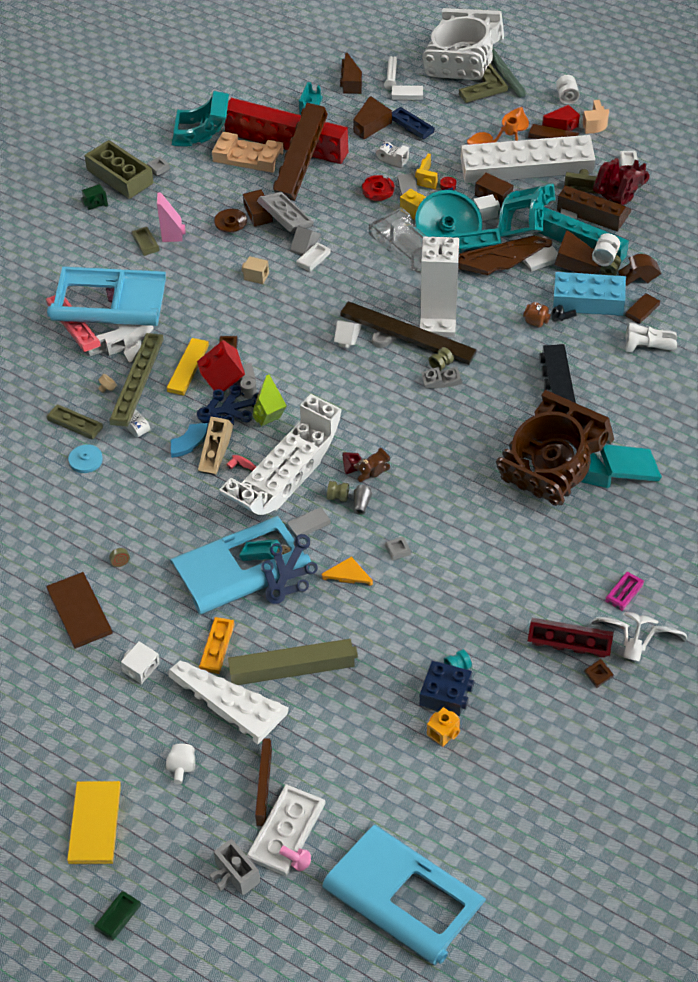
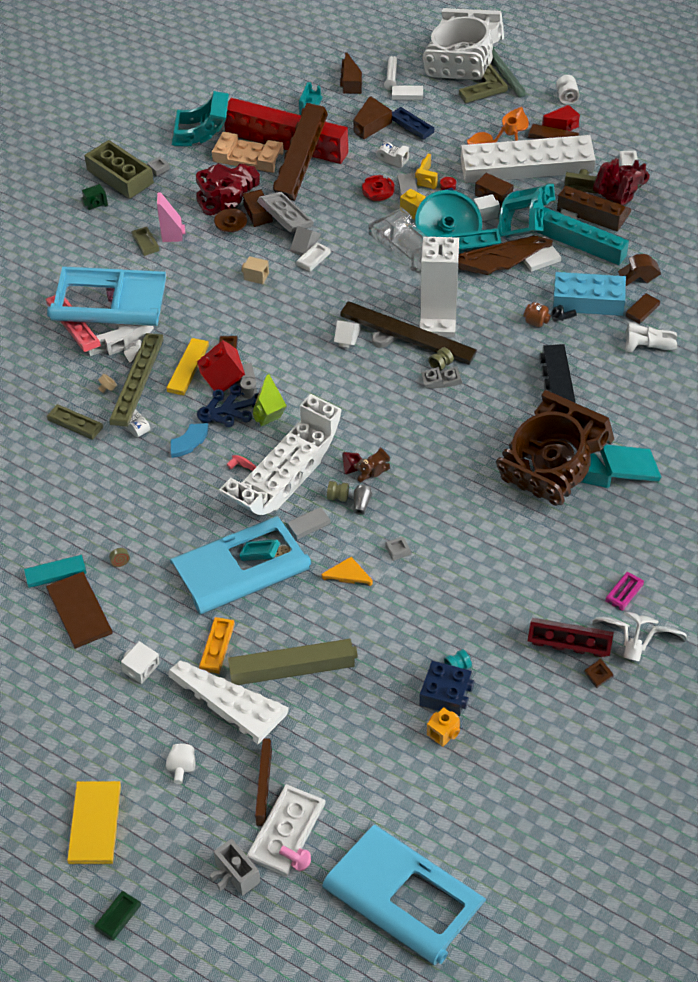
(54, 571): none -> teal tile
(85, 458): medium azure piece -> none
(215, 445): tan slope -> none
(224, 186): none -> dark red animal
(287, 572): dark blue plant -> none
(576, 255): reddish brown slope -> none
(595, 119): light nougat brick -> none
(606, 249): white wheel -> none
(611, 269): olive wheel -> none

